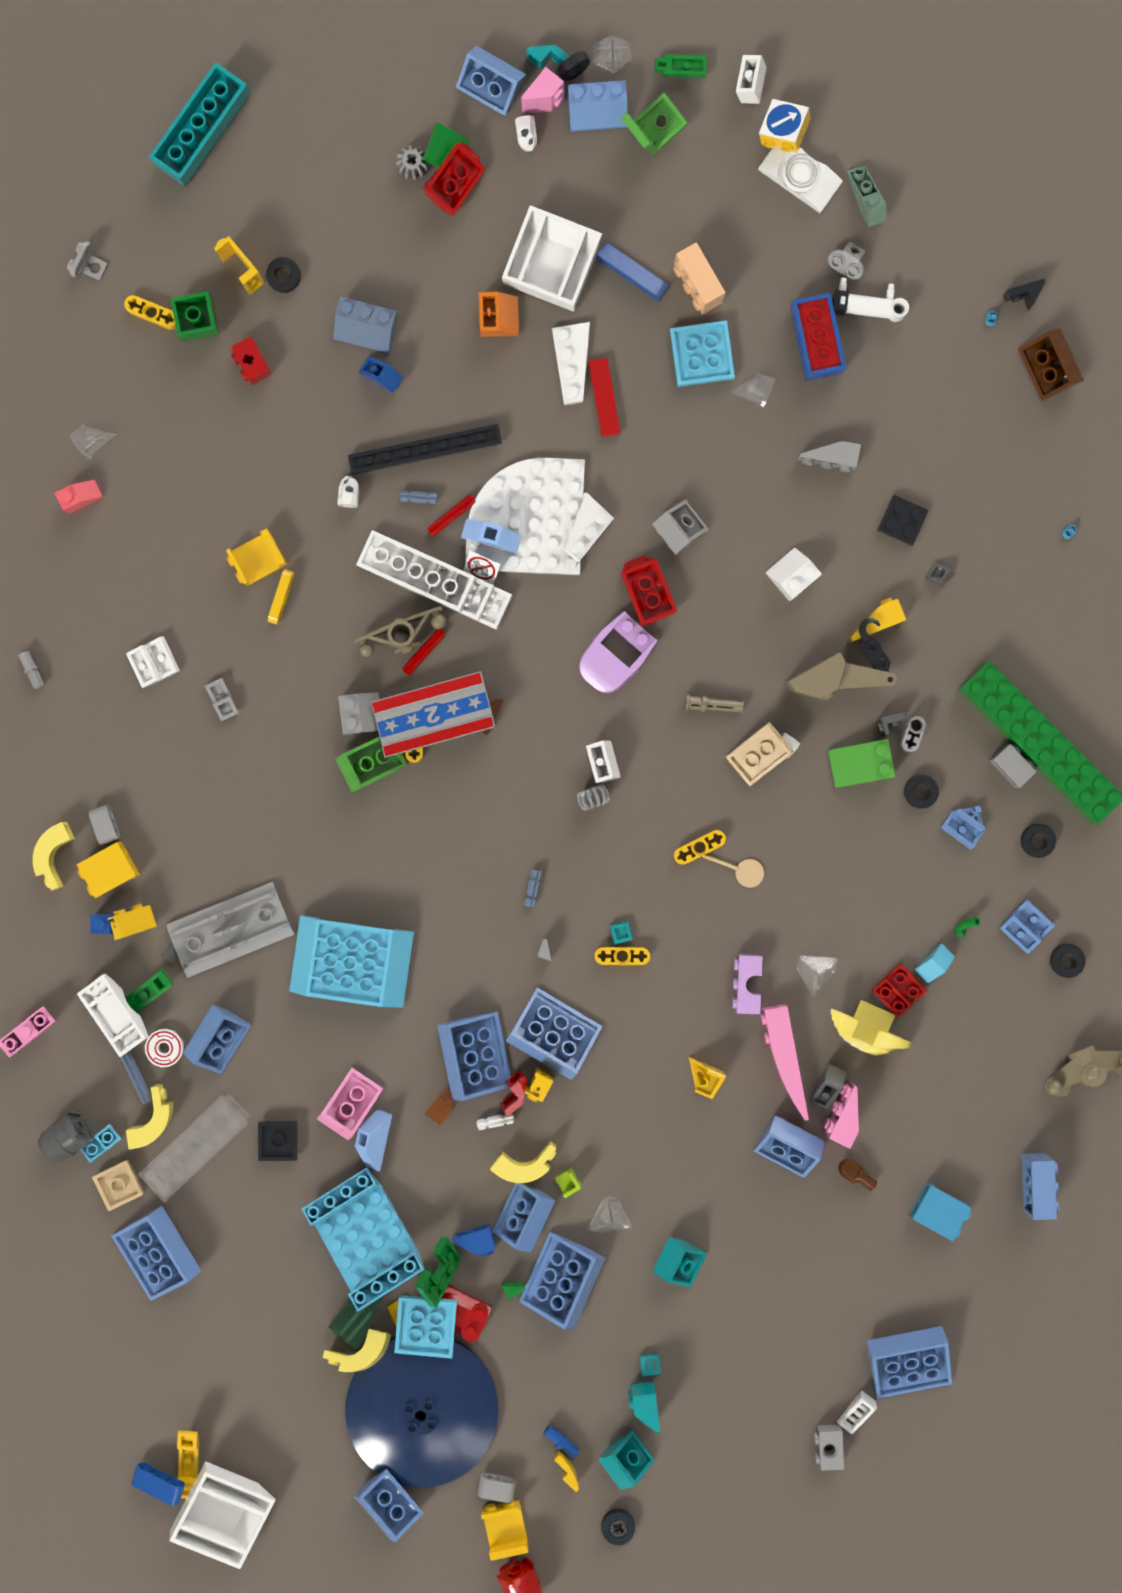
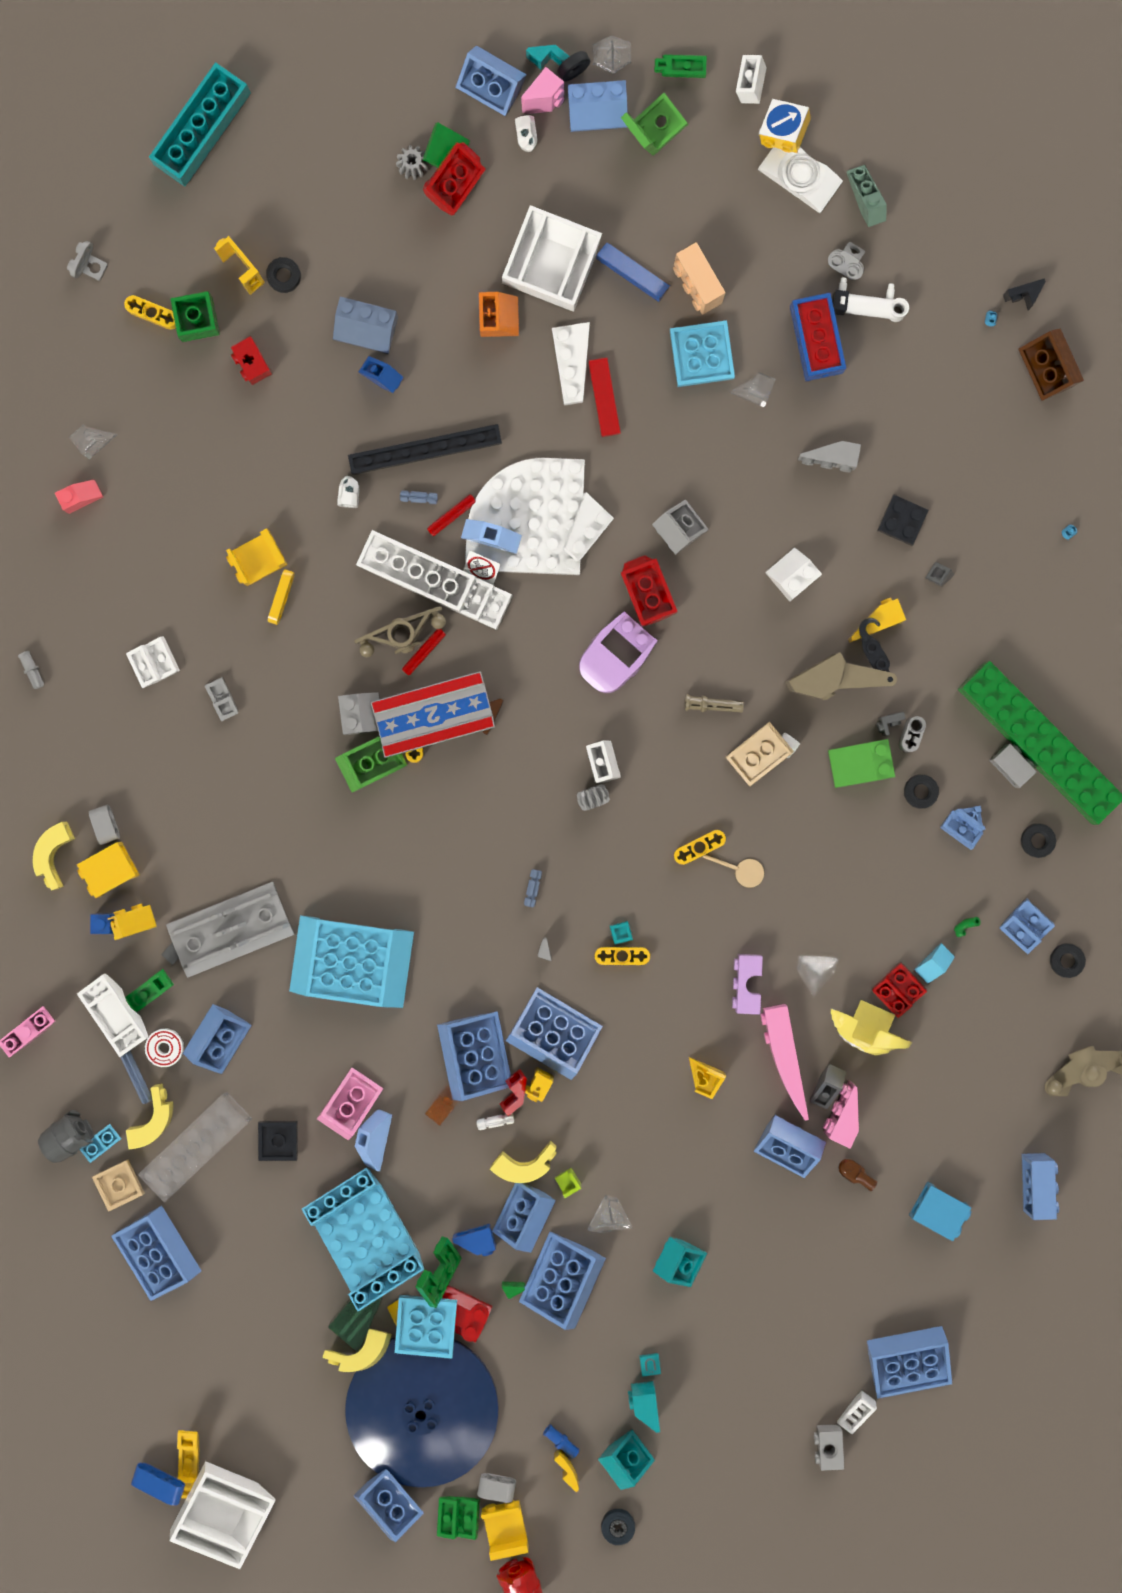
(458, 1517): none -> green slope

